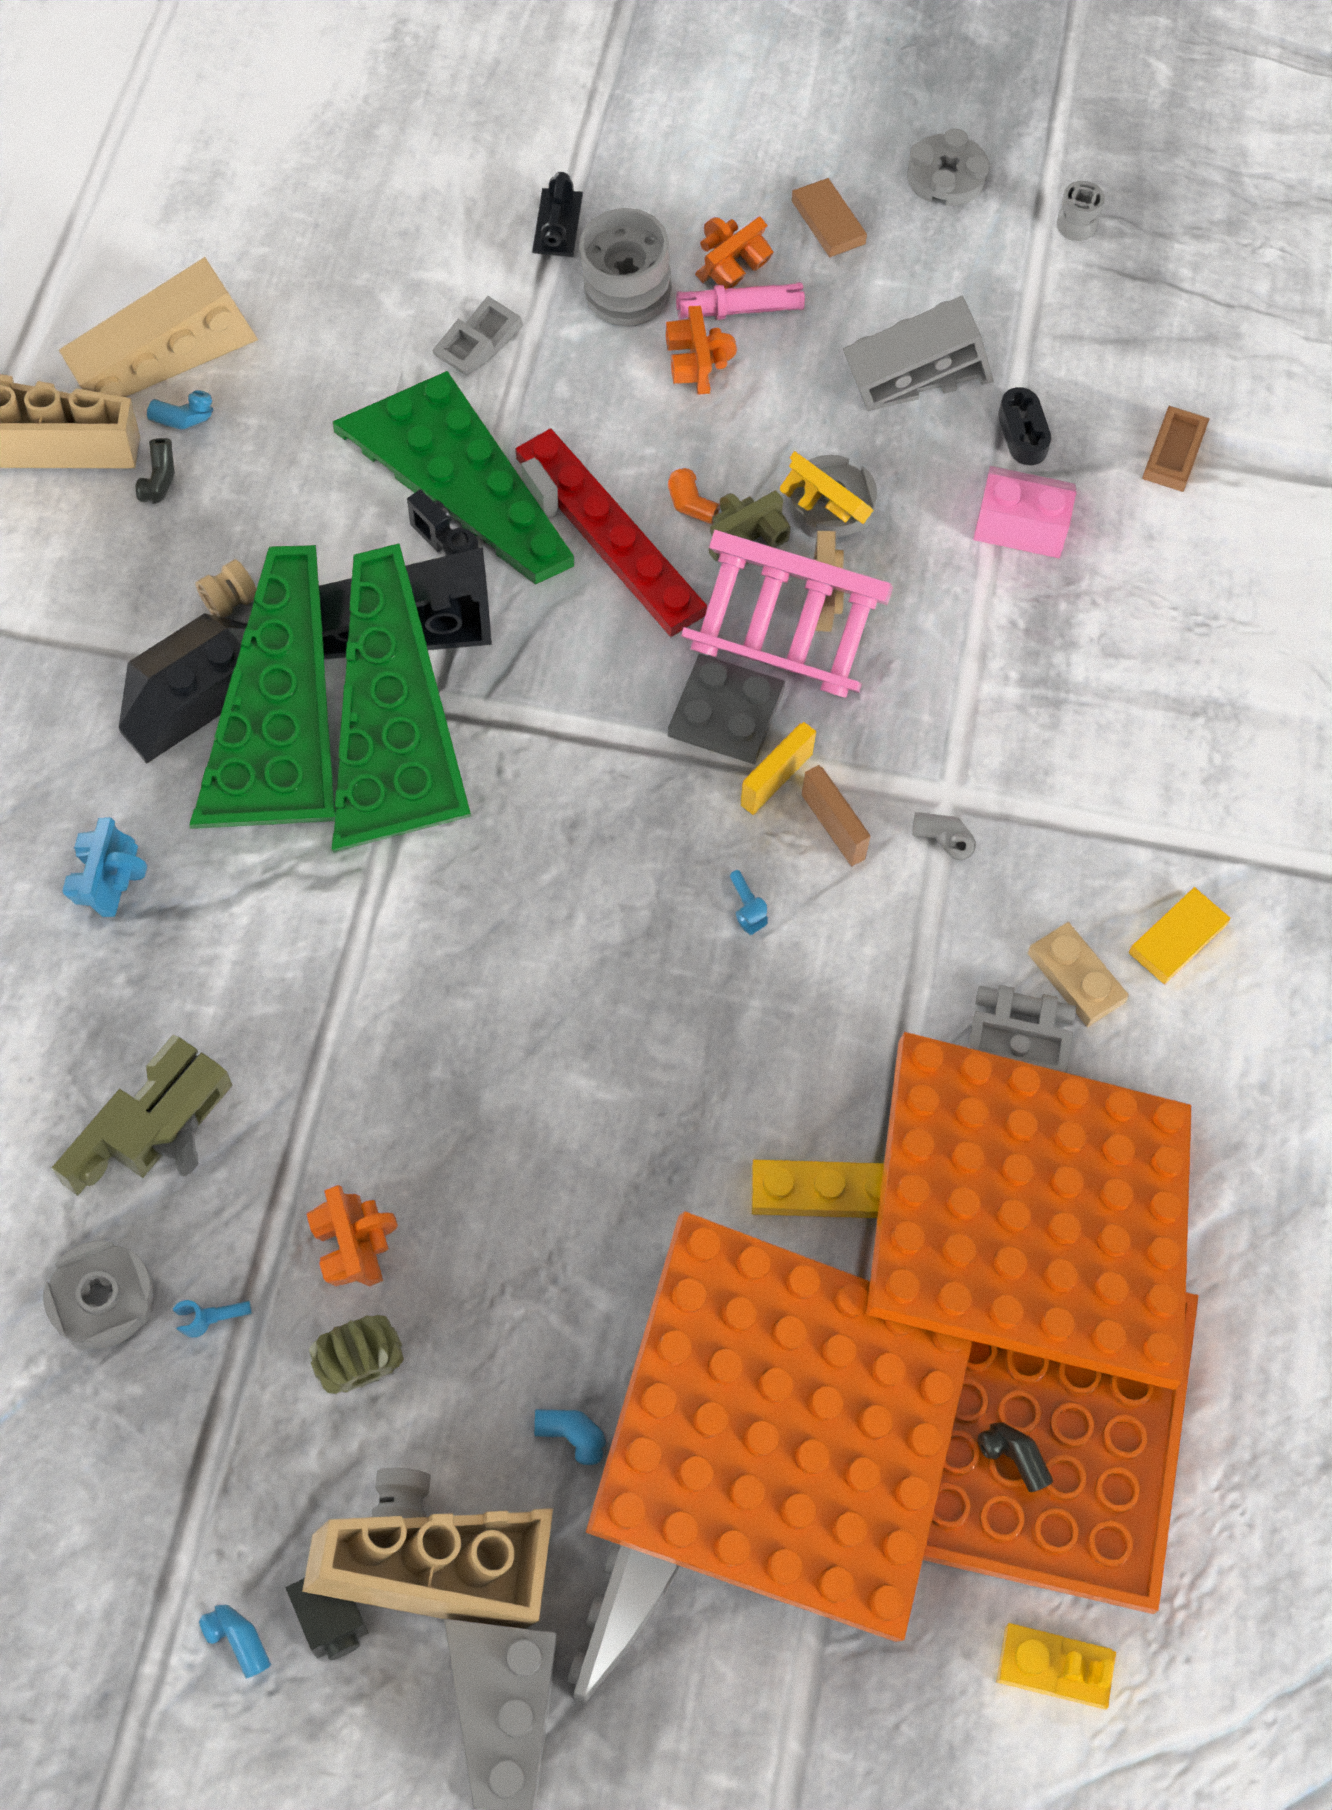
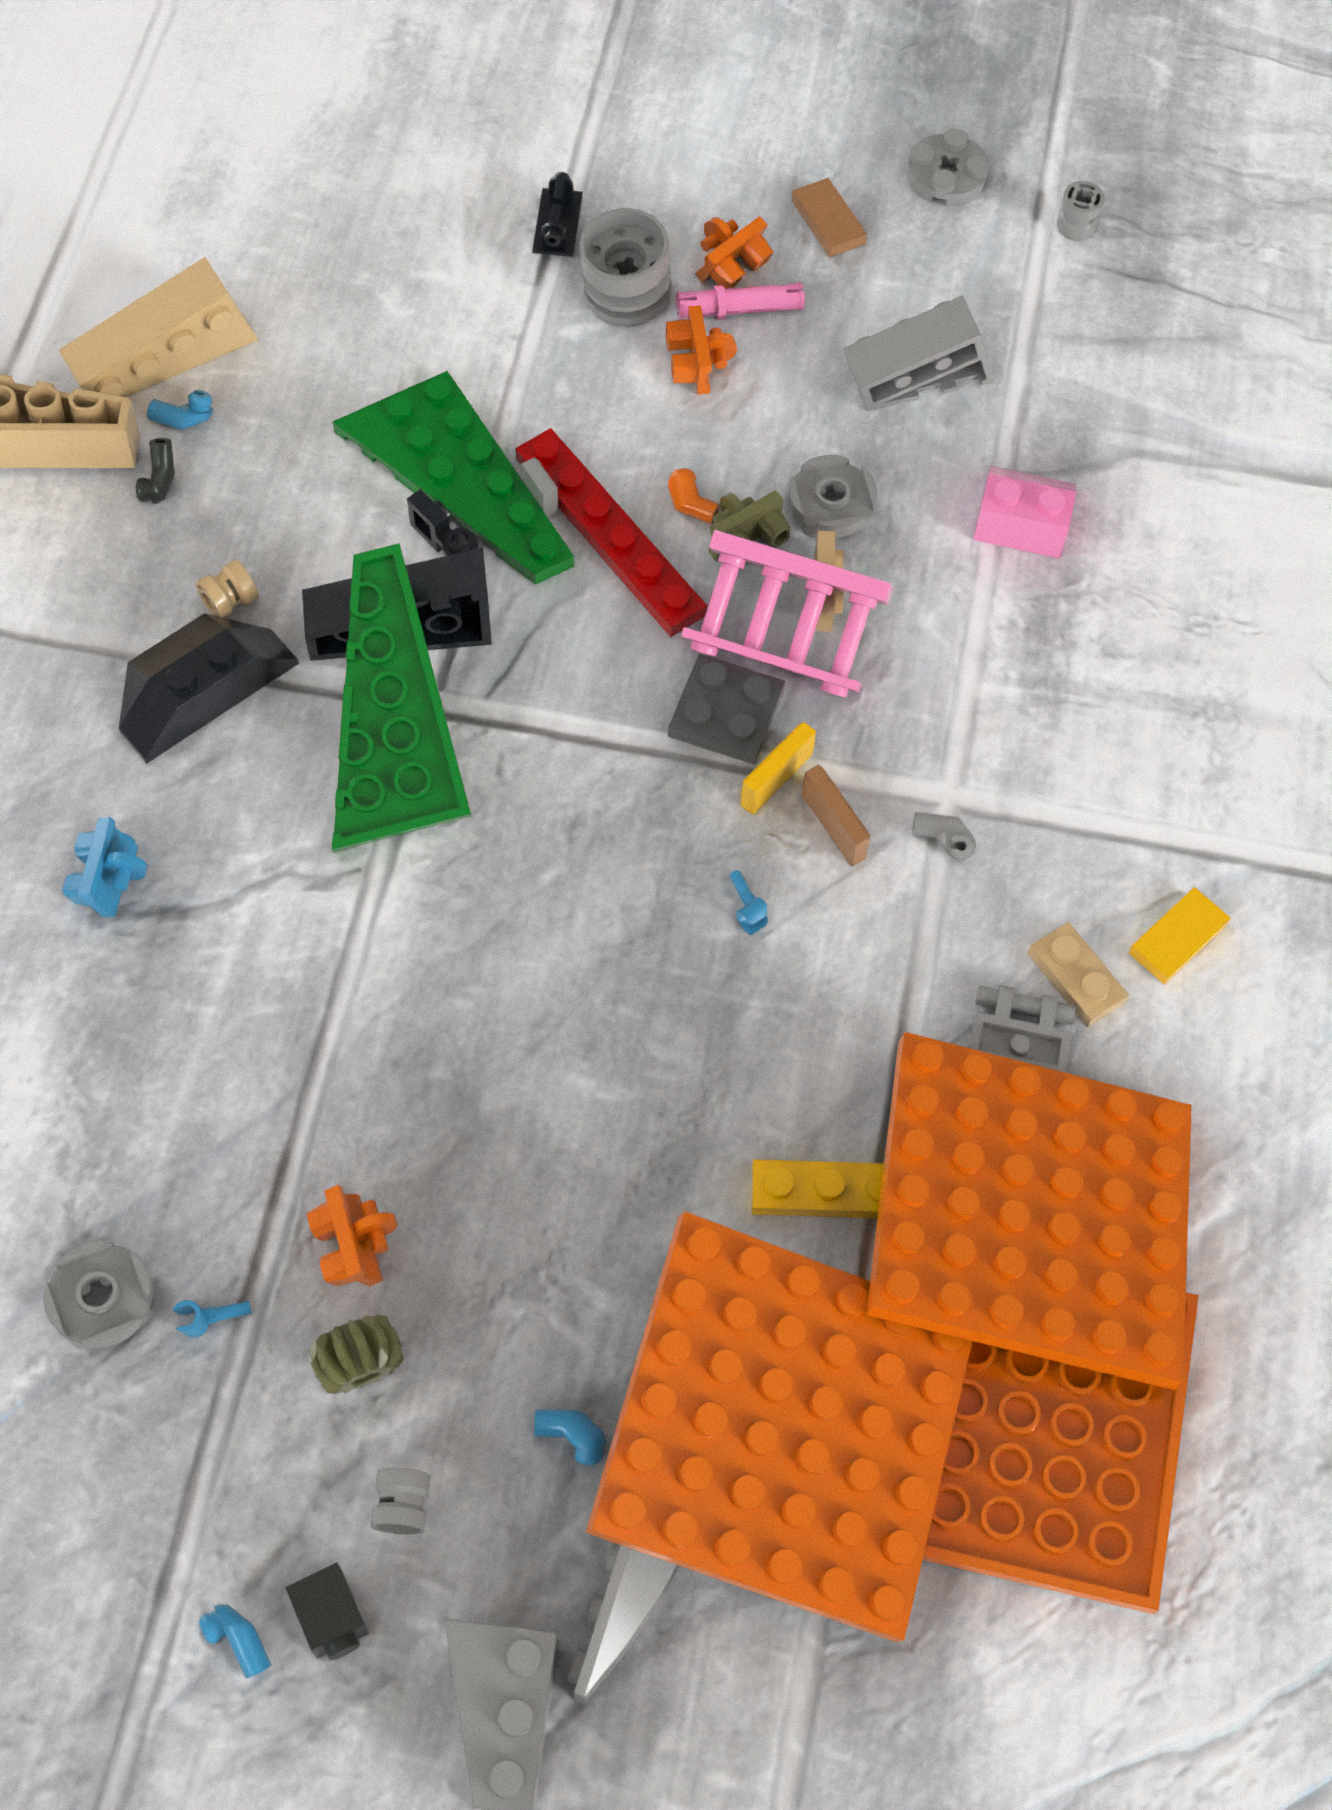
(151, 1123): olive plate -> none
(274, 727): green wing -> none
(437, 1565): tan wedge -> none
(480, 338): light grey slope -> none
(817, 483): yellow plate -> none
(1020, 1448): pearl dark grey arm -> none
(1032, 424): black beam -> none
(1056, 1666): yellow plate -> none
(1175, 448): medium nougat tile -> none

